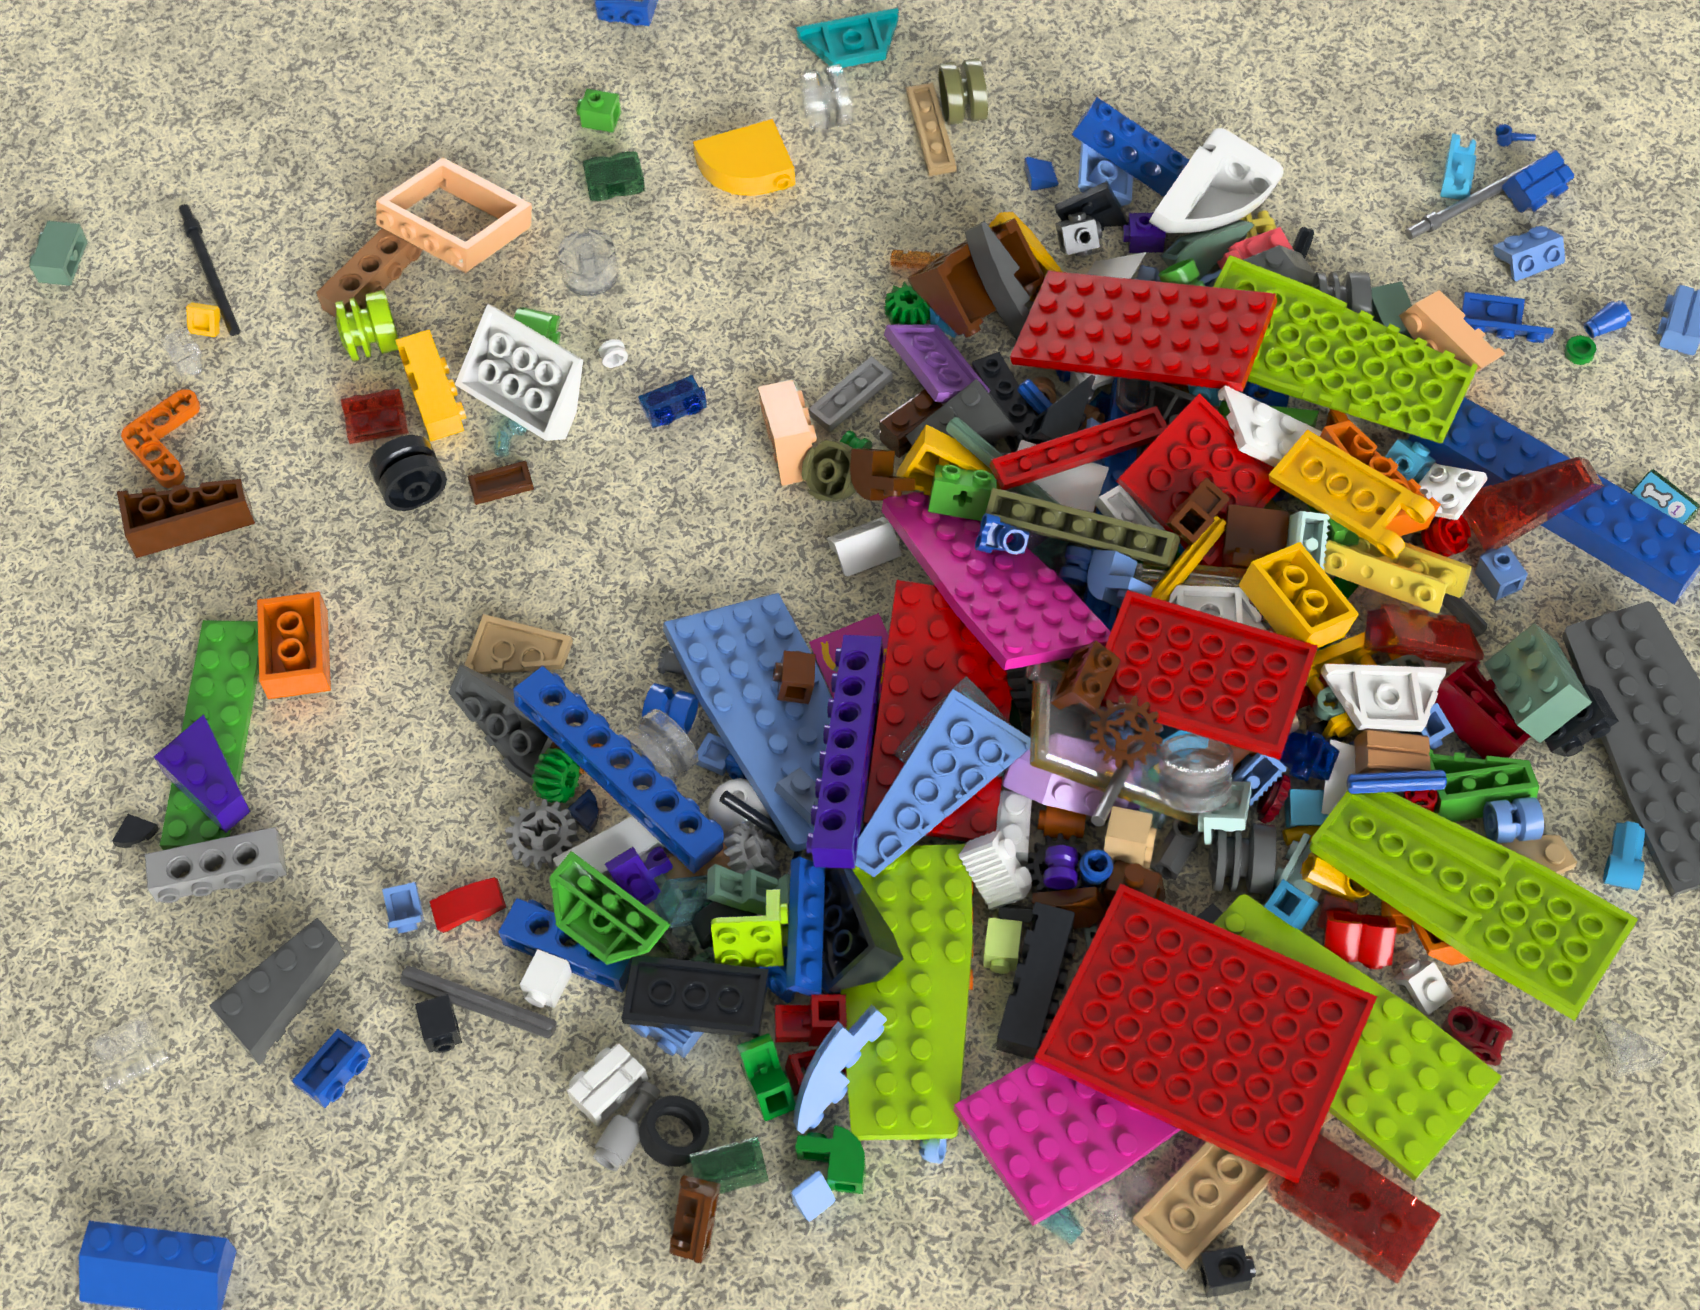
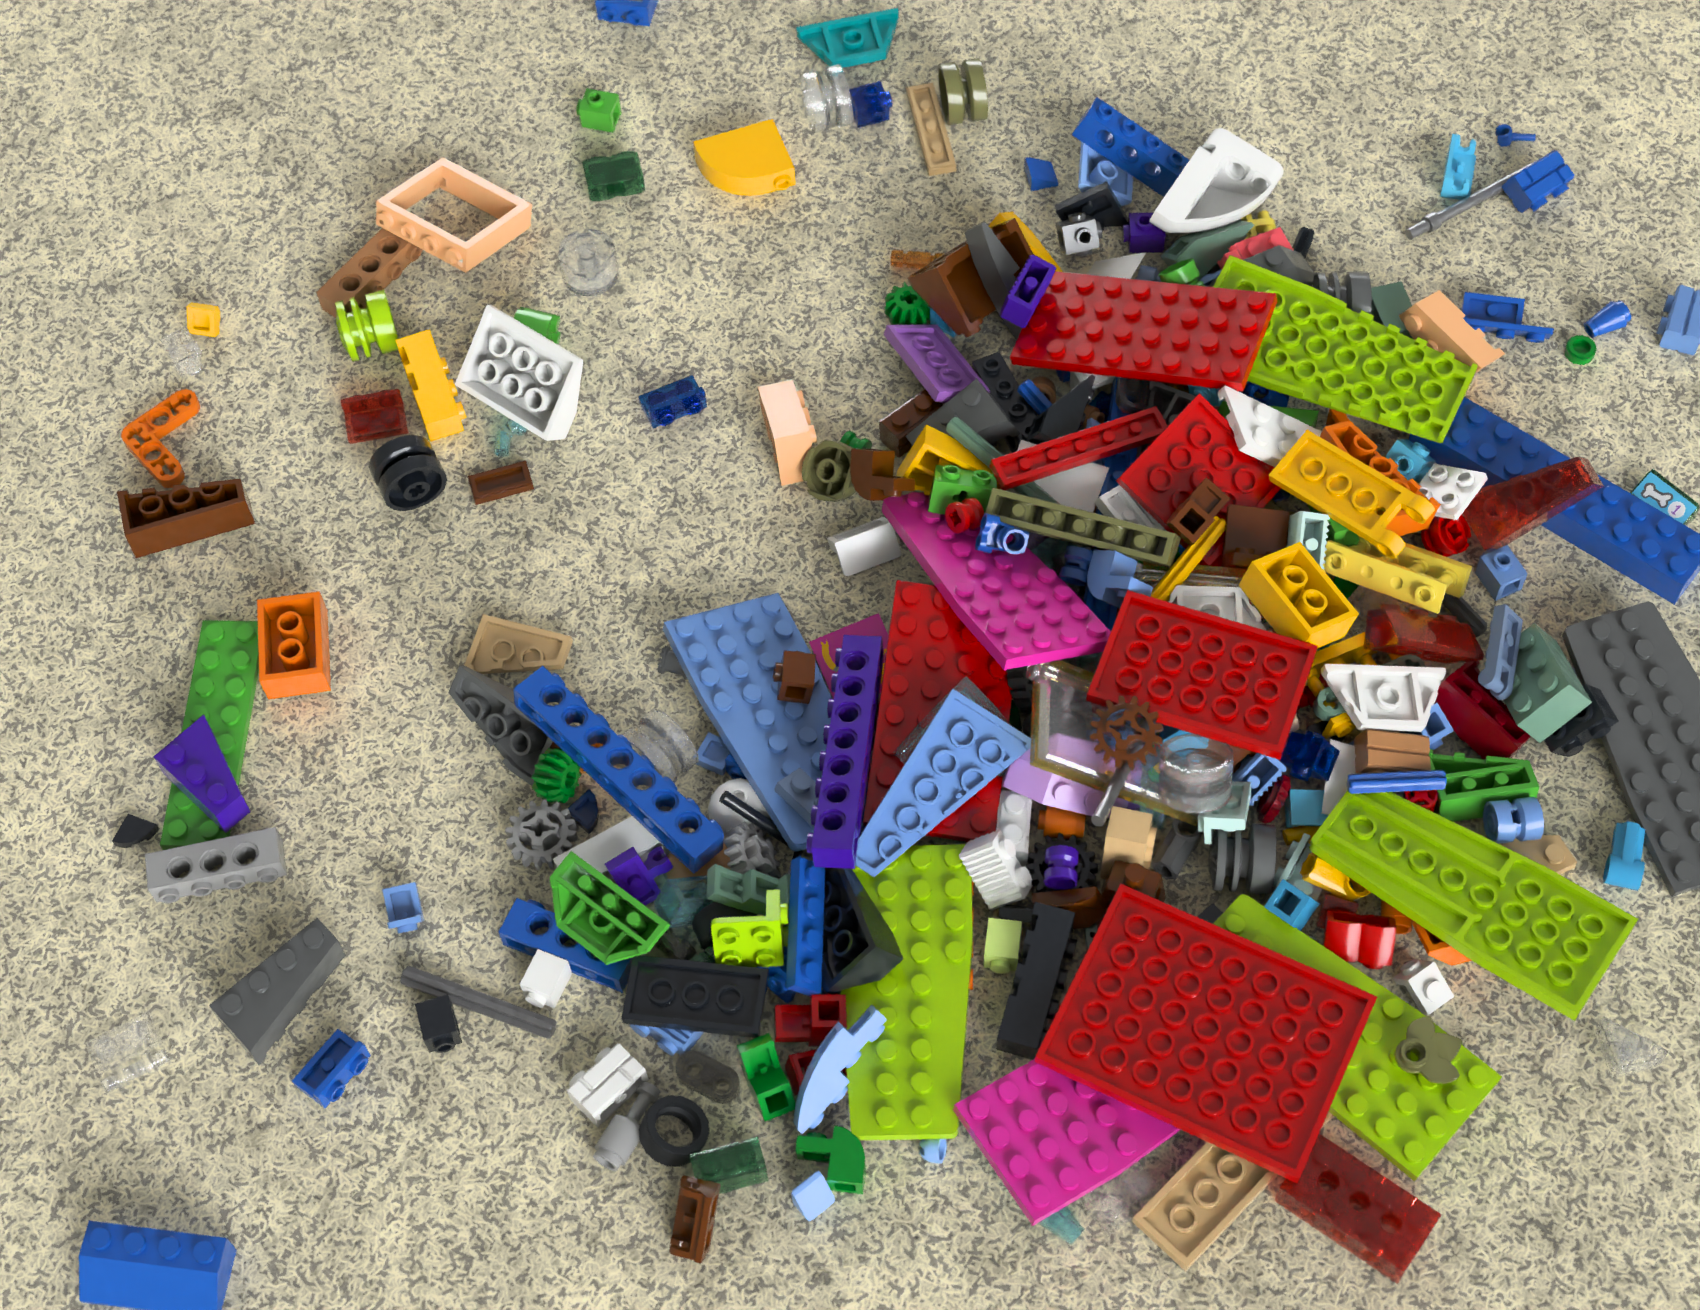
(58, 253): sand green brick -> none
(193, 231): black bar -> none
(468, 902): red slope -> none
(613, 353): white bush -> none
(680, 706): blue wheel -> none
(709, 1077): none -> clear smoke plate
(850, 394): light grey plate -> none
(870, 104): none -> clear blue brick
(964, 515): none -> red wheel
(1027, 291): none -> dark purple brick
(1086, 677): reddish brown bracket -> none
(1095, 867): blue cone -> none
(1216, 1283): black brick -> none
(1432, 1049): none -> olive plate
(1478, 1034): dark red piece -> none
(1502, 652): none -> sand blue plate
(1531, 252): medium blue bracket -> none

